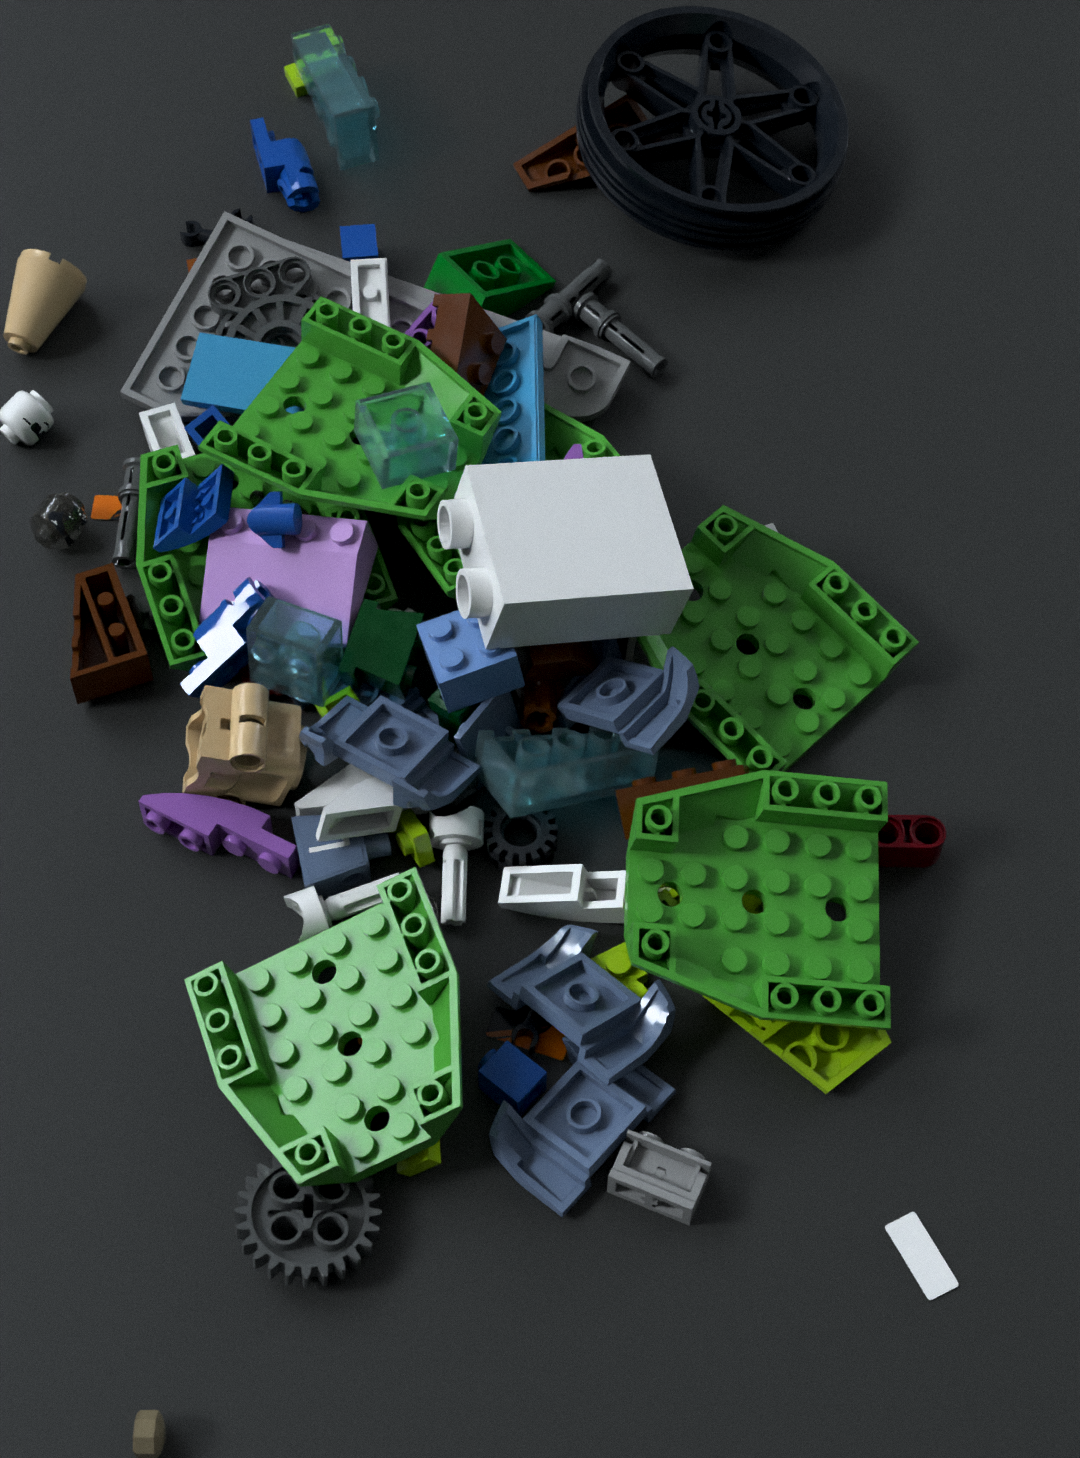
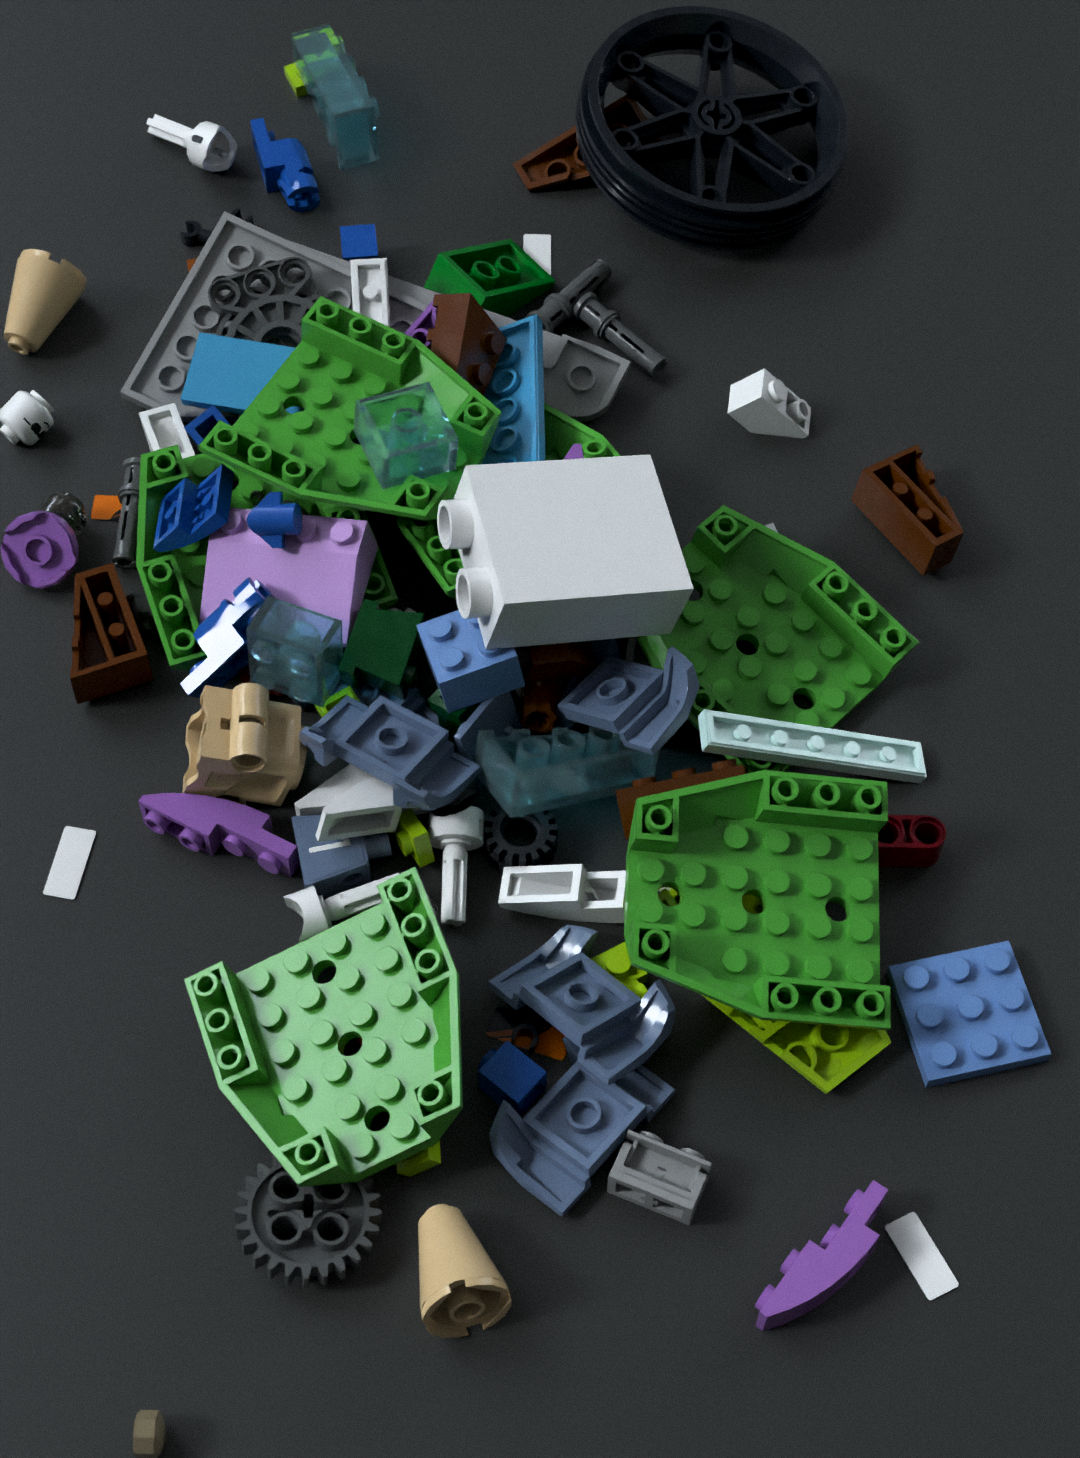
(39, 549): none -> medium lavender tile
(69, 862): none -> white sticker
(201, 142): none -> white piece
(456, 1276): none -> tan cone
(539, 249): none -> white sticker
(768, 406): none -> white slope
(811, 746): none -> light aqua tile
(823, 1269): none -> medium lavender slope
(908, 509): none -> reddish brown wedge
(968, 1014): none -> medium blue plate

